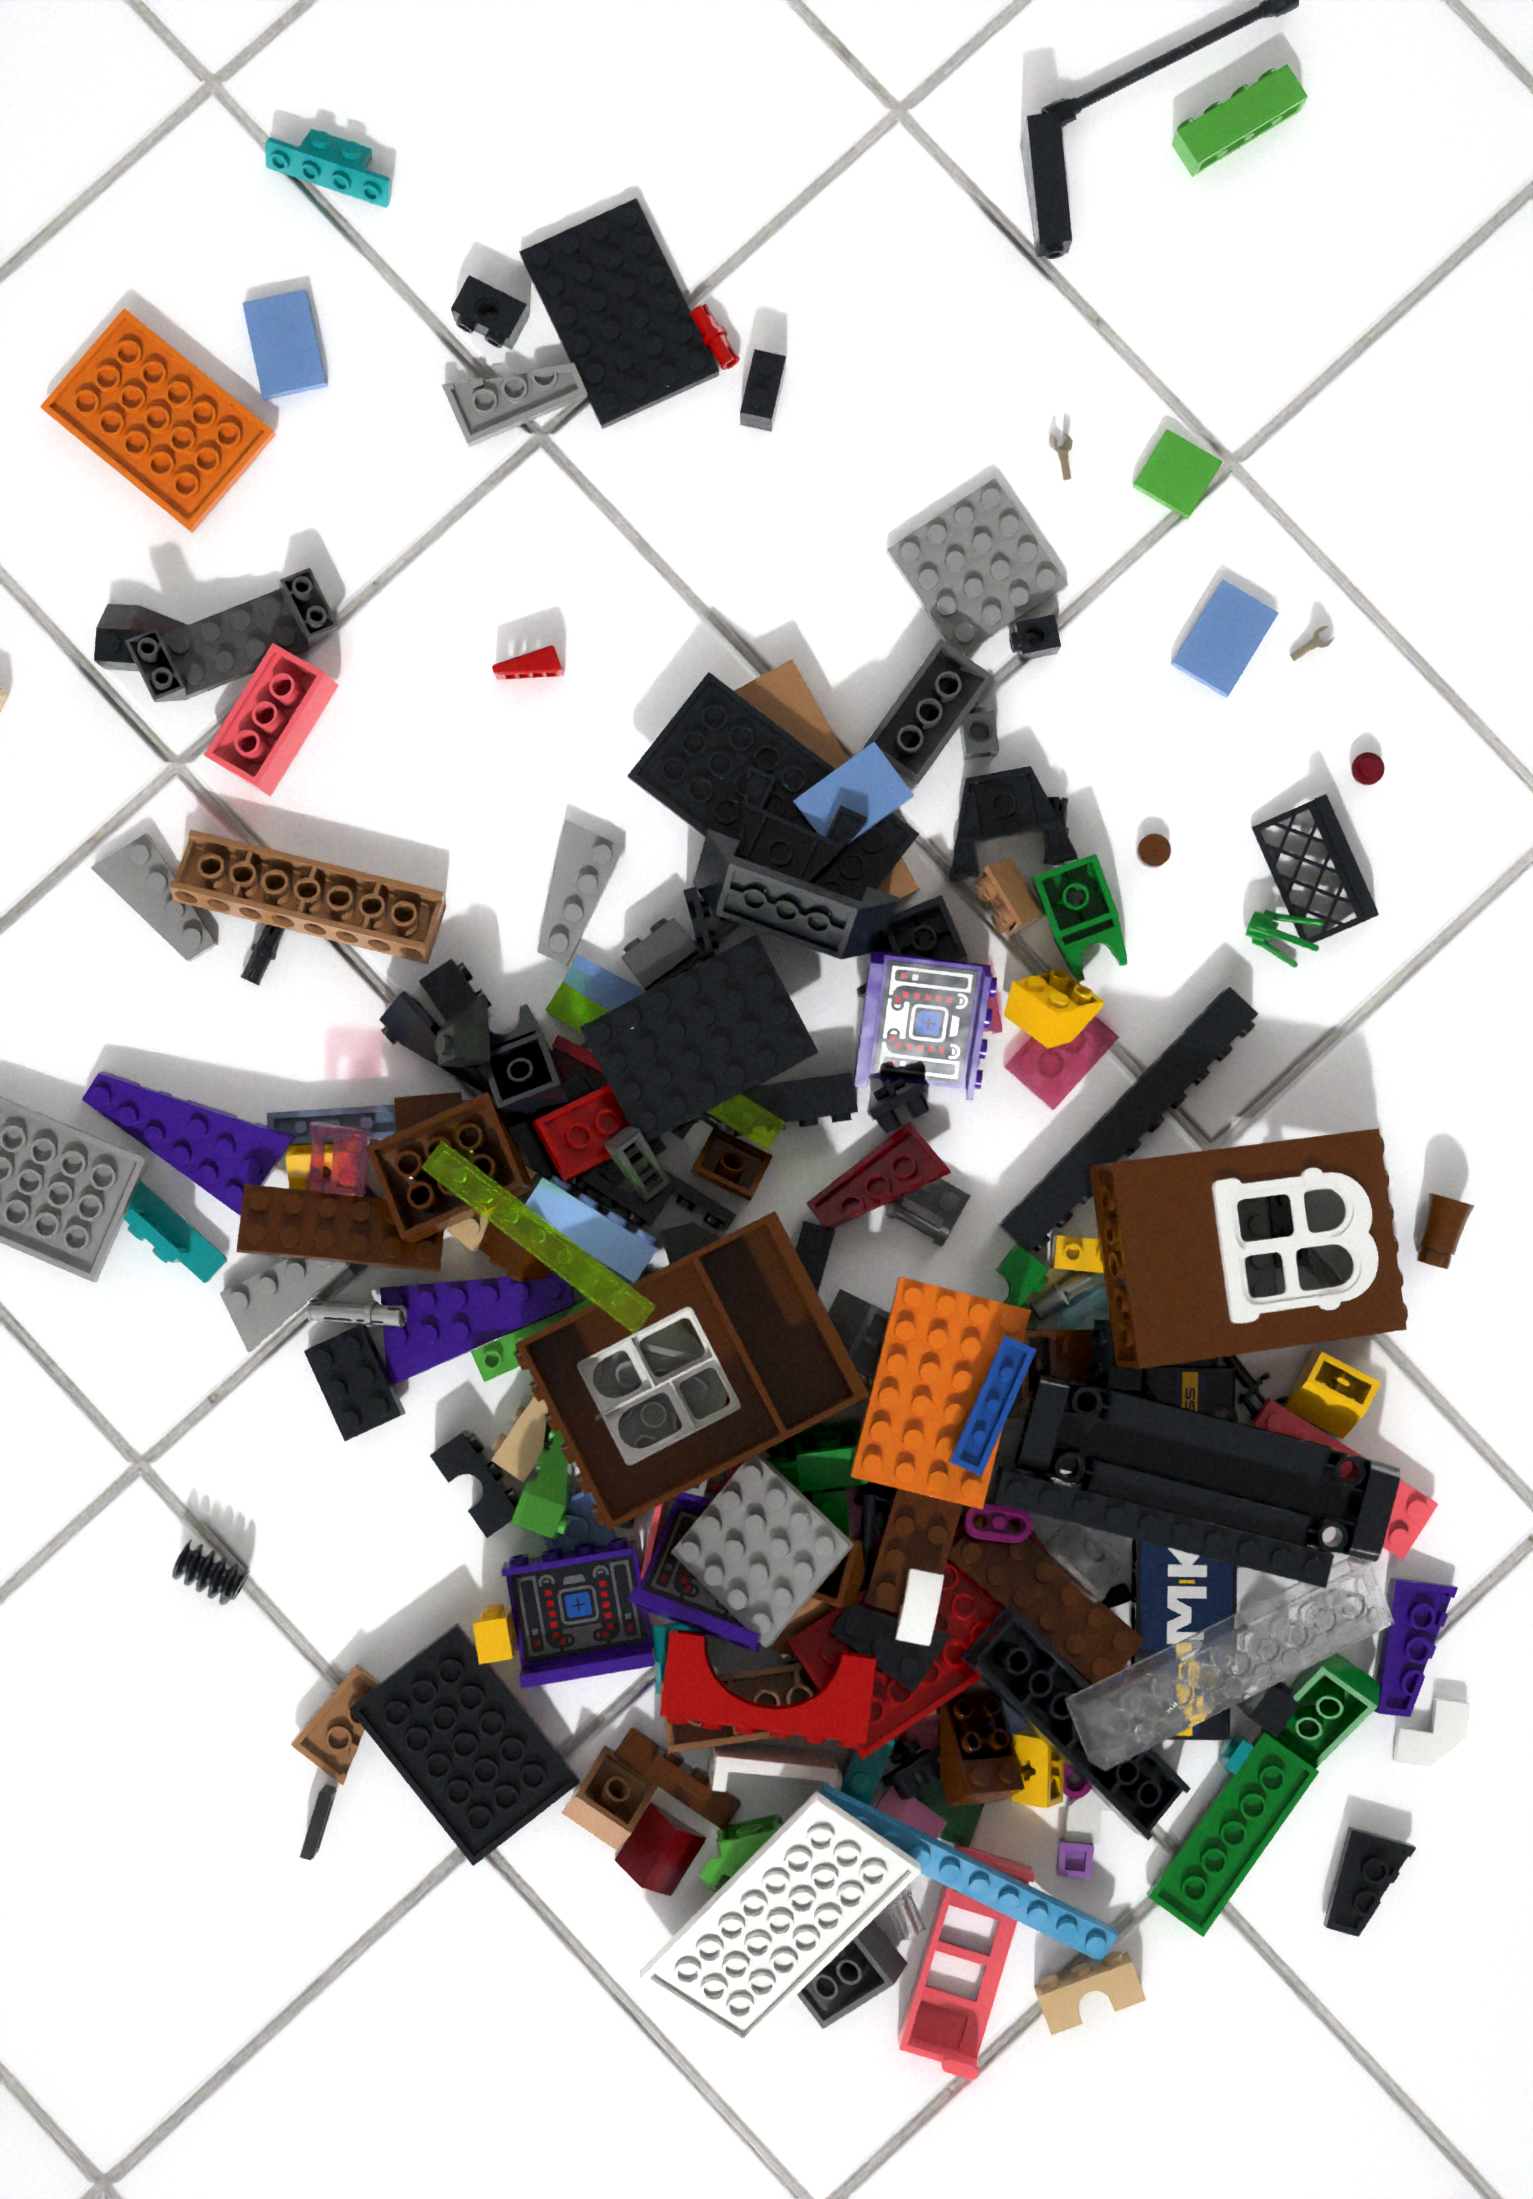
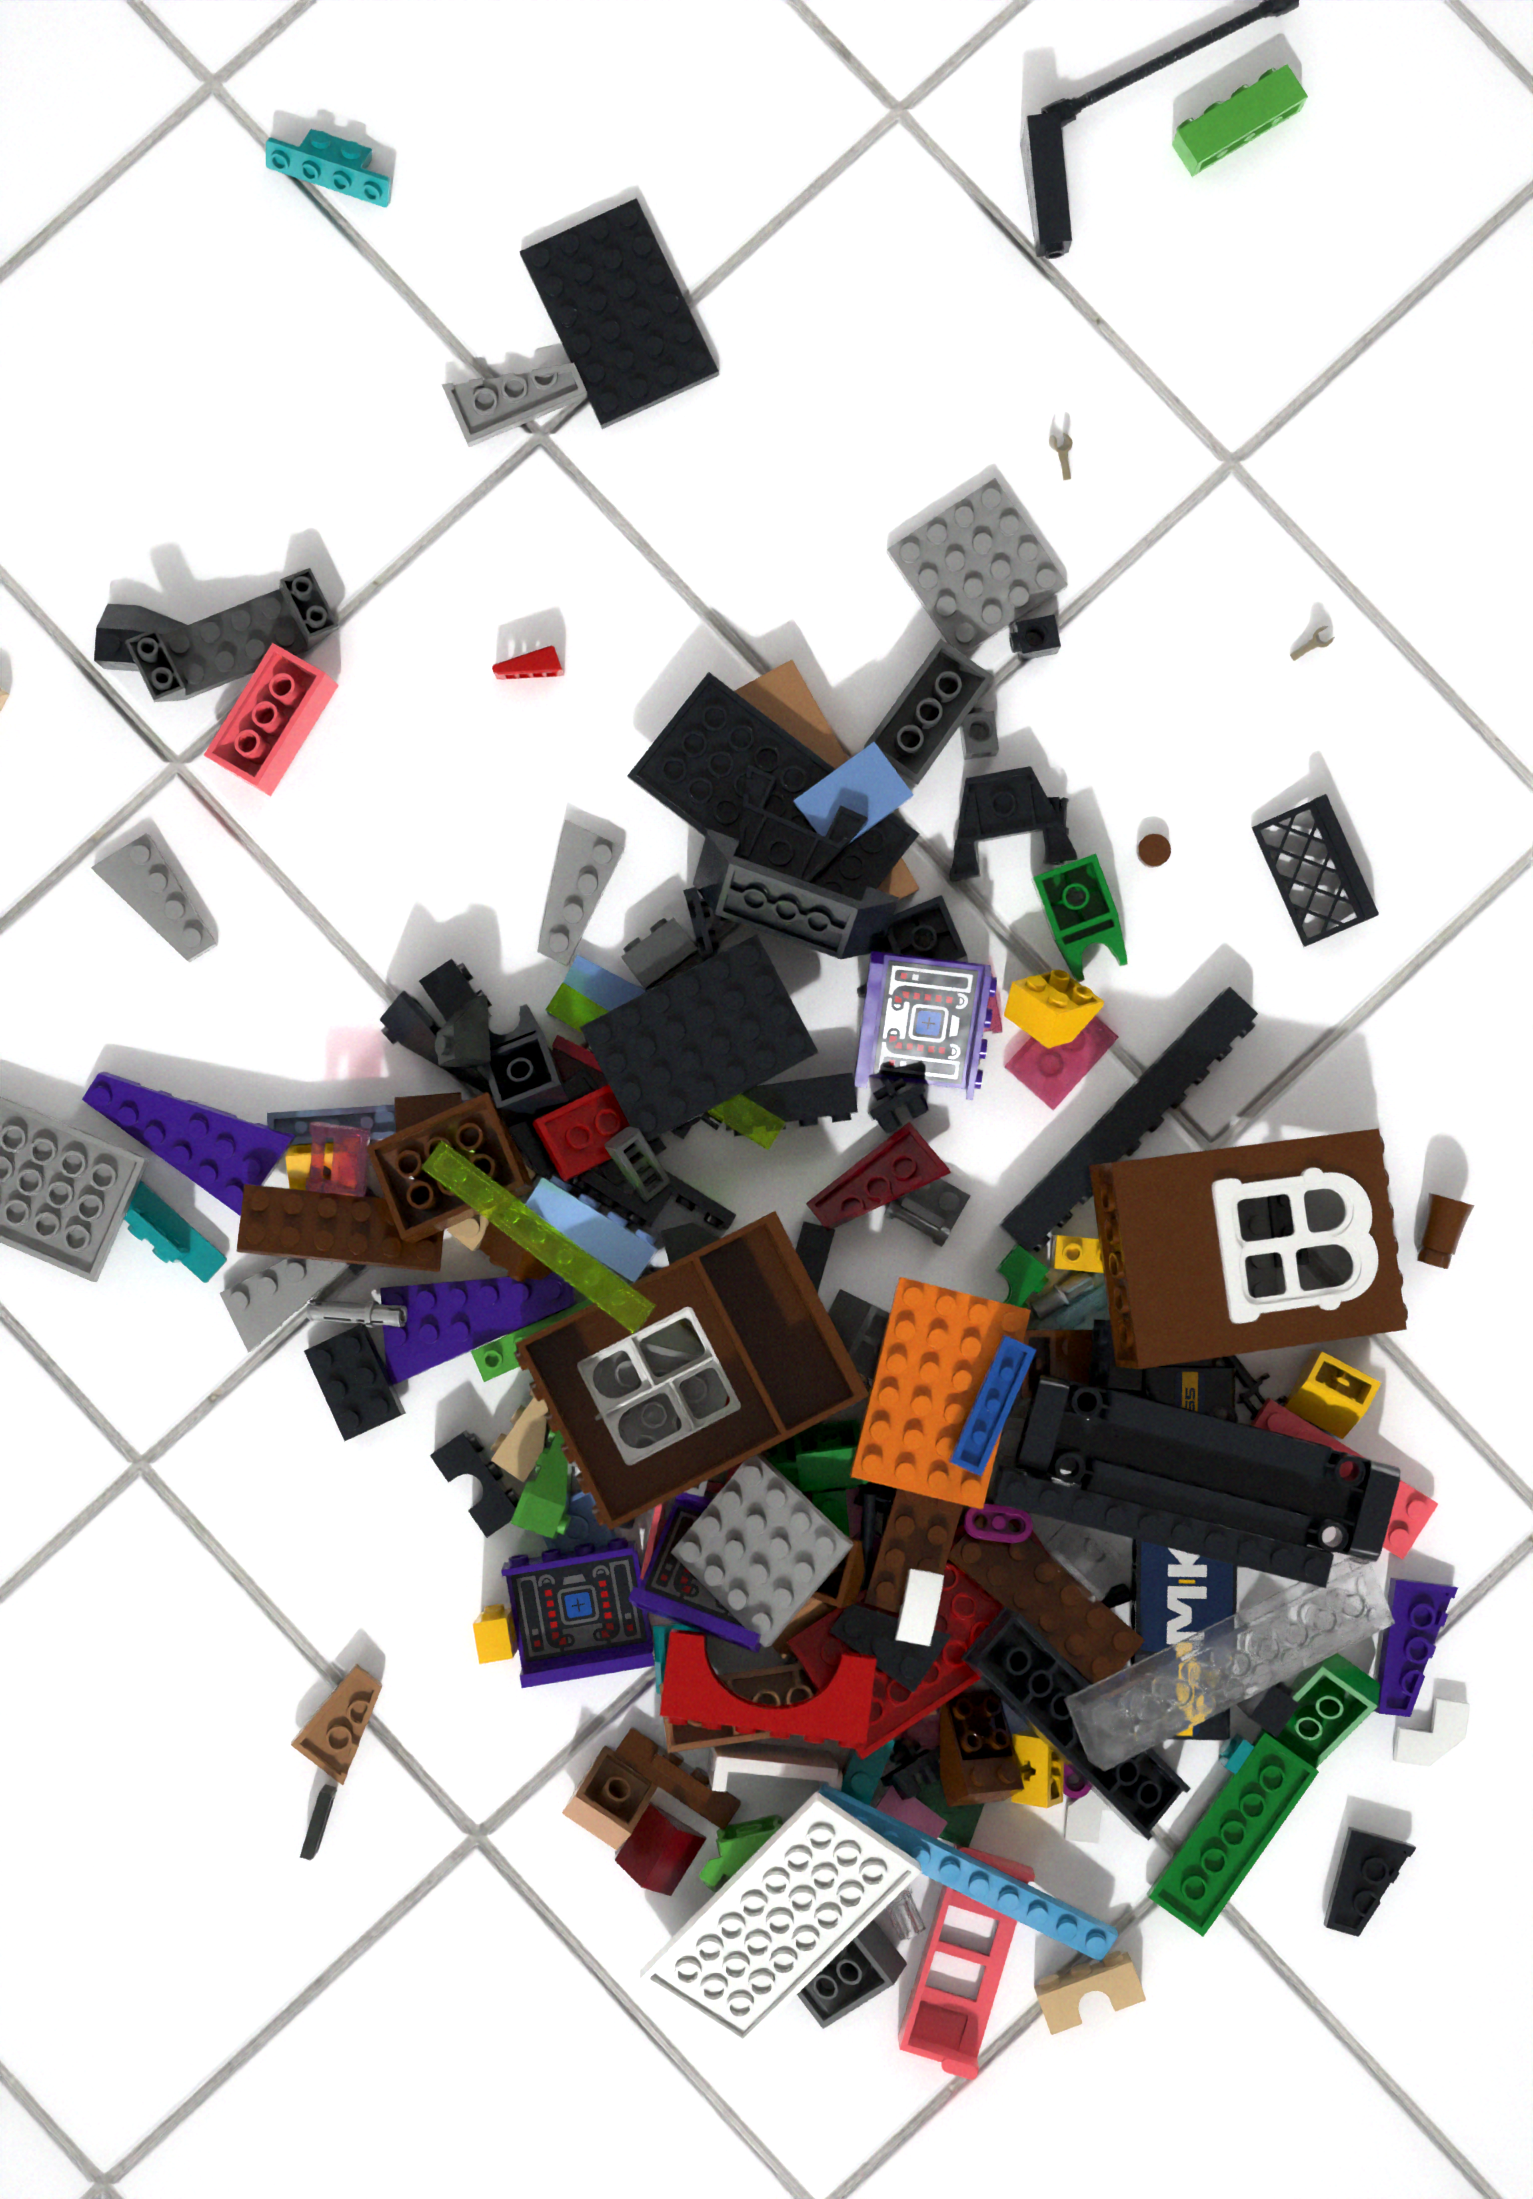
(158, 420): orange plate -> none
(209, 1573): black piece -> none
(262, 954): black pin -> none
(284, 344): medium blue tile -> none
(309, 896): medium nougat tile -> none
(464, 1744): black plate -> none
(476, 299): black brick -> none
(714, 337): red pin -> none
(731, 1164): reddish brown slope -> none
(763, 390): black brick -> none
(1008, 897): medium nougat slope -> none
(1074, 1859): medium lavender plate -> none
(1177, 474): bright green tile -> none
(1224, 638): medium blue tile -> none
(1264, 928): green plant -> none
(1367, 768): dark red plate -> none

